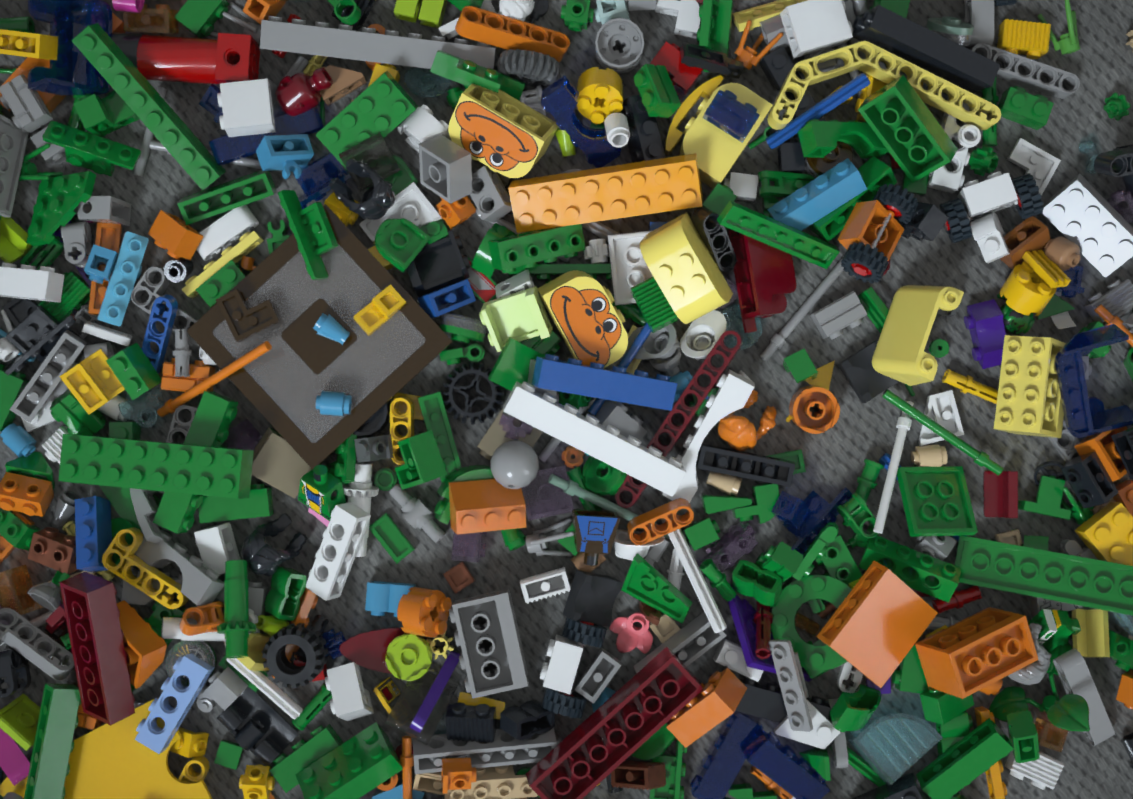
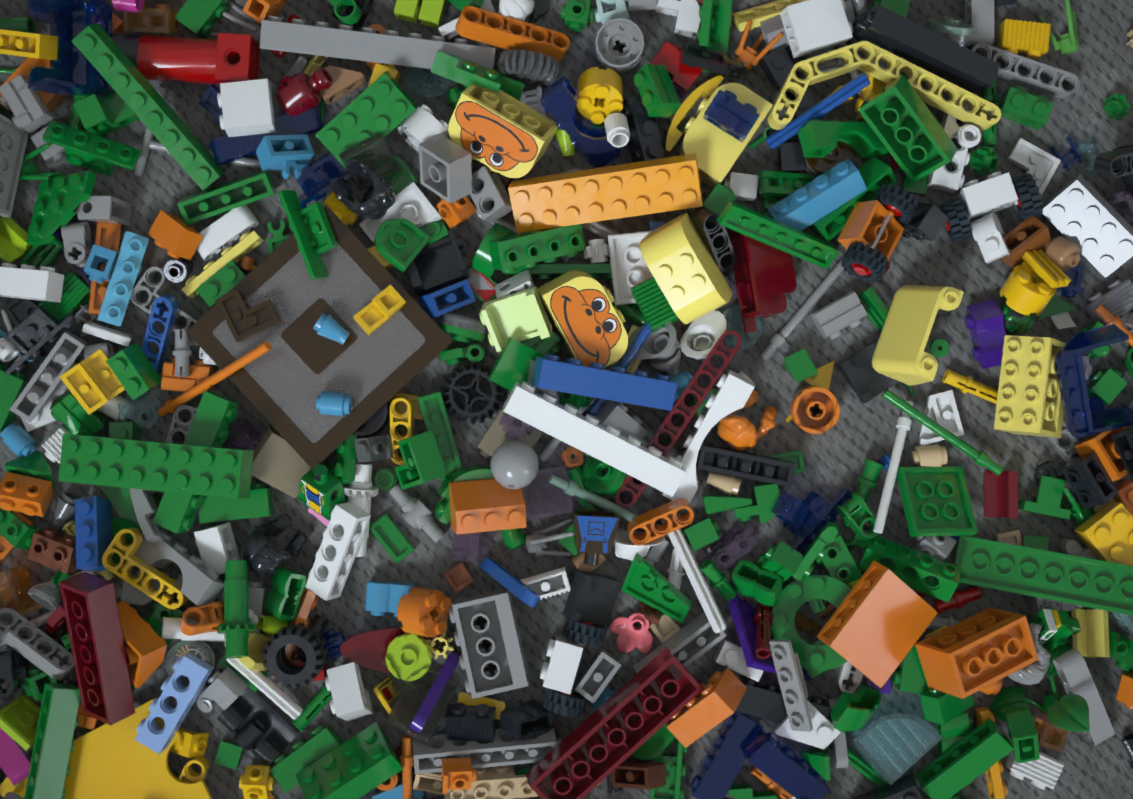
(30, 687): none -> green brick
(510, 582): none -> blue beam
(1077, 157): none -> clear blue piece
(1106, 384): none -> green brick

